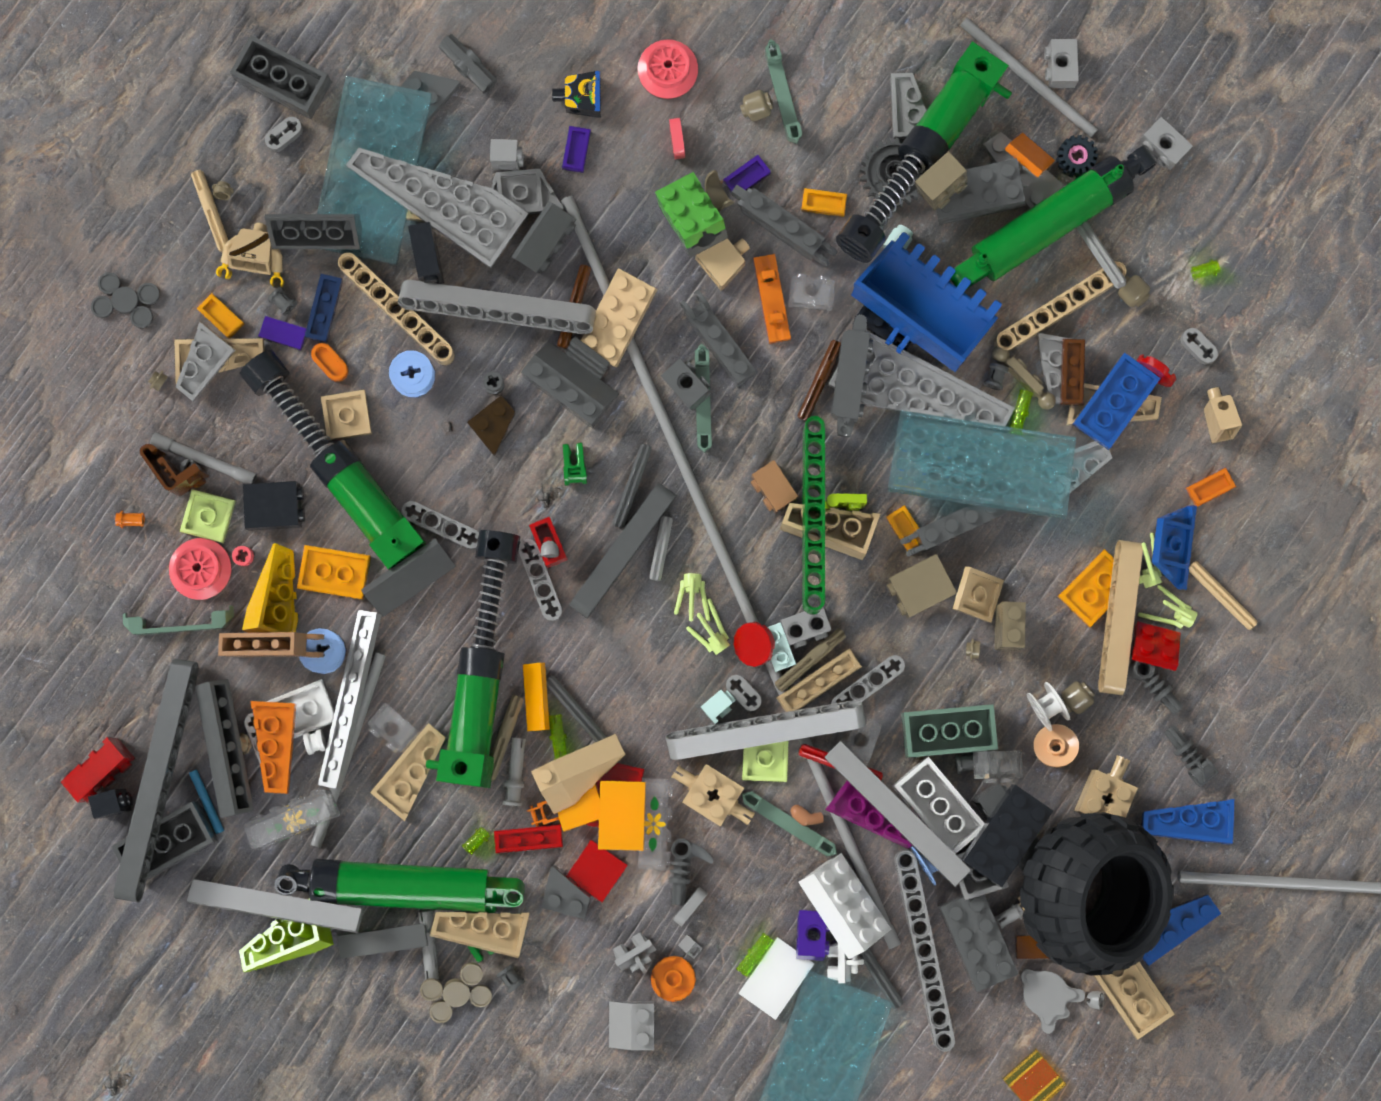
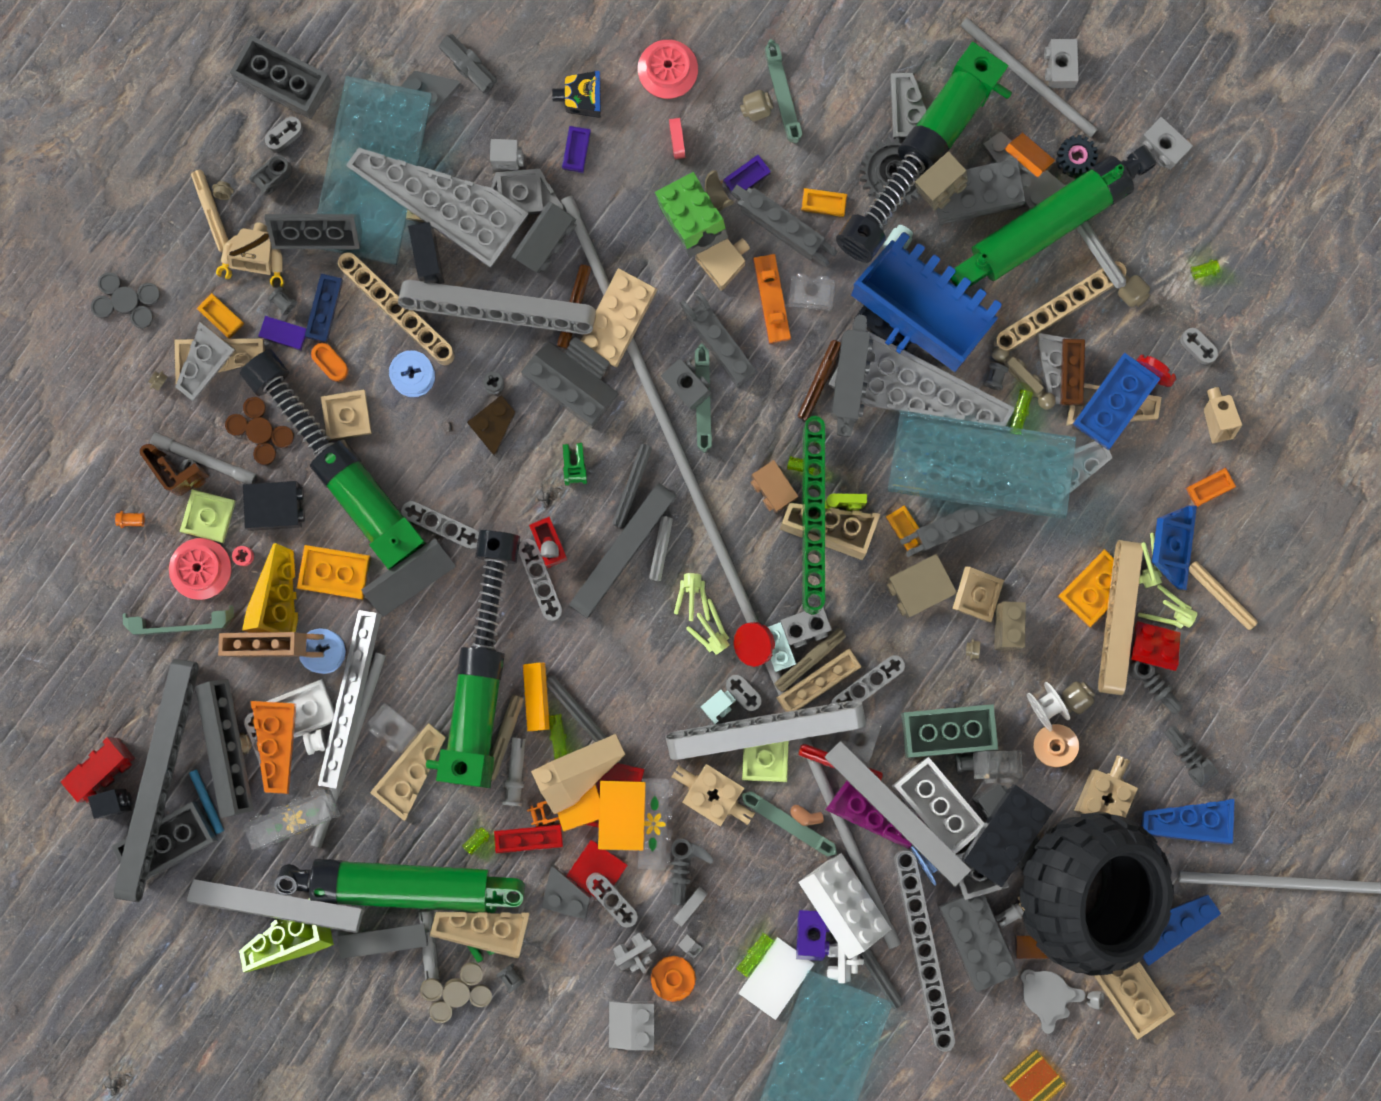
(259, 430): none -> reddish brown piece
(270, 176): none -> dark grey piece
(596, 892): none -> light grey beam
(796, 464): none -> clear neon green pin

